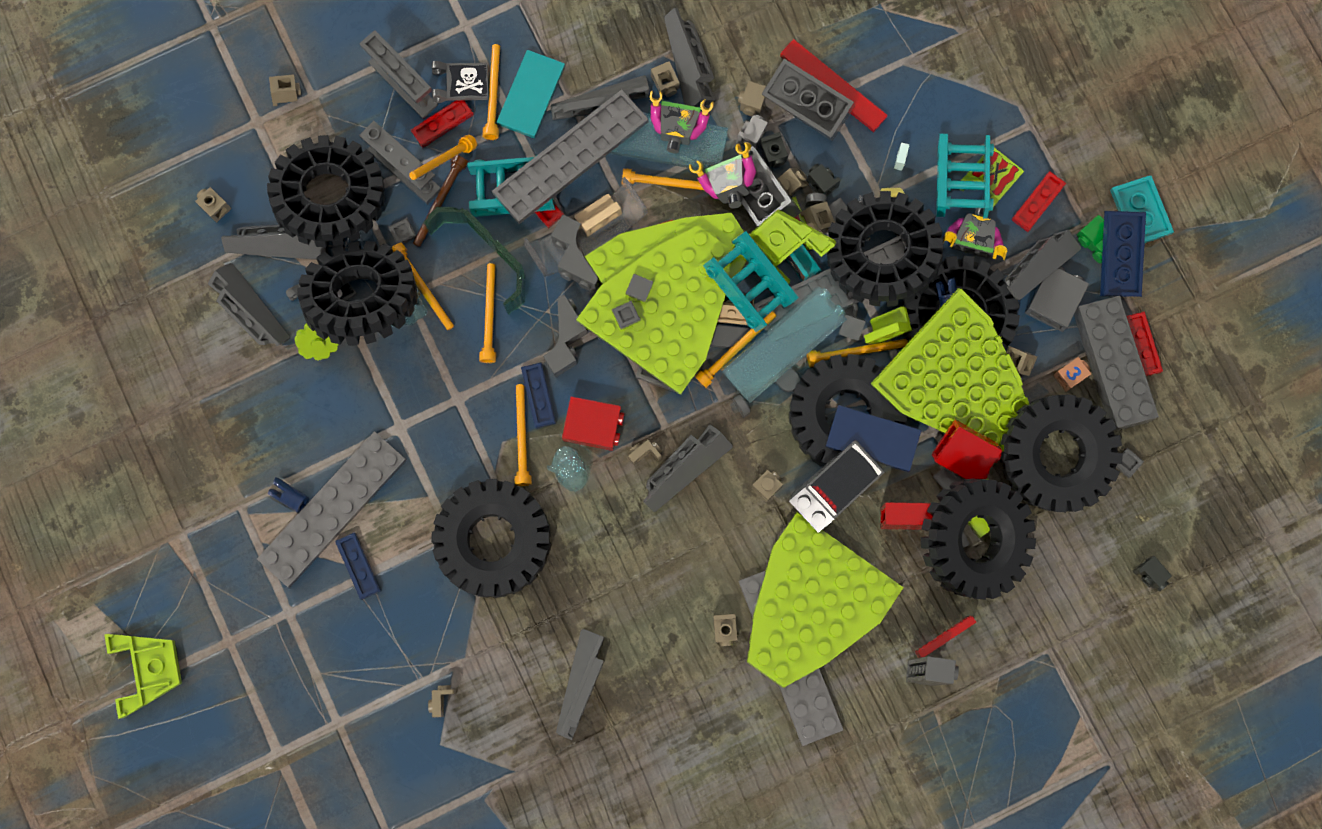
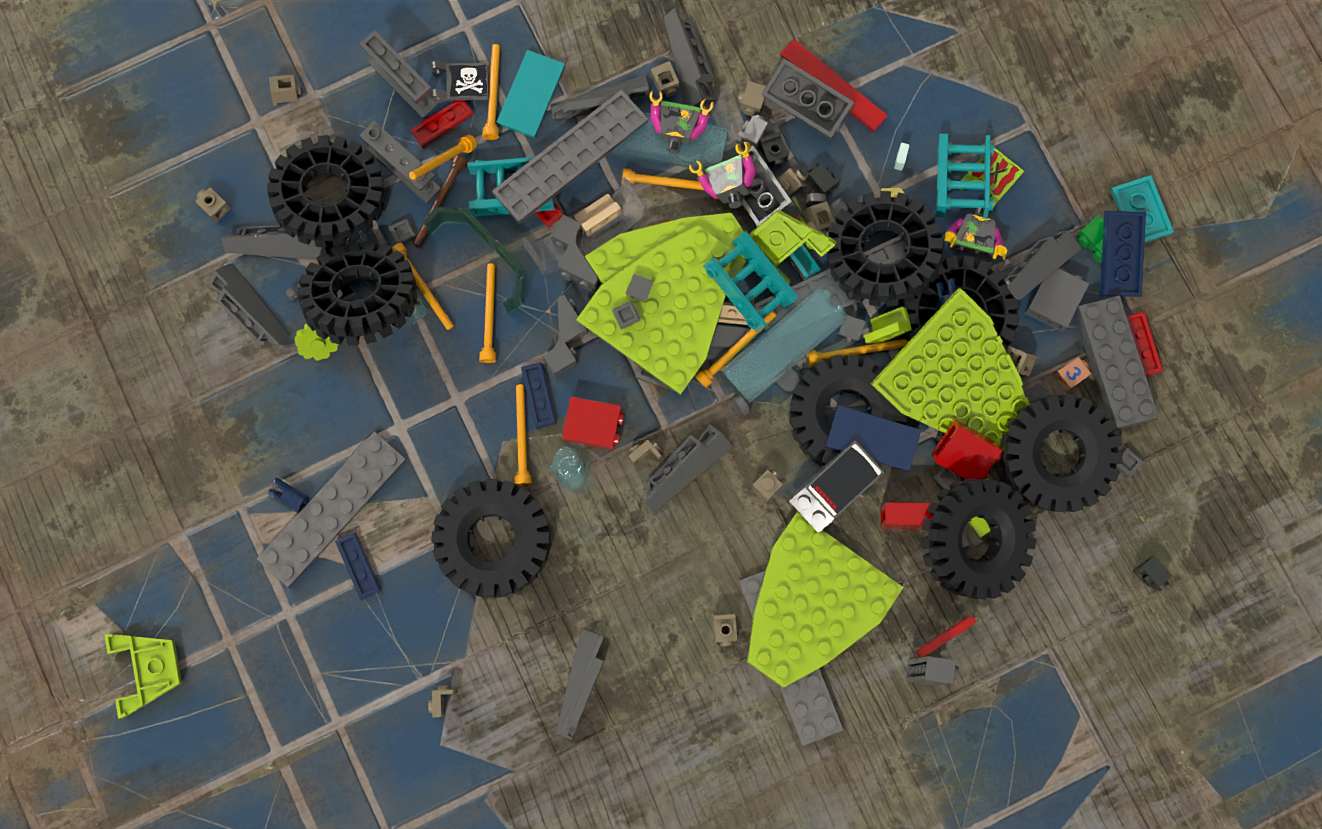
(1038, 201): red tile -> none

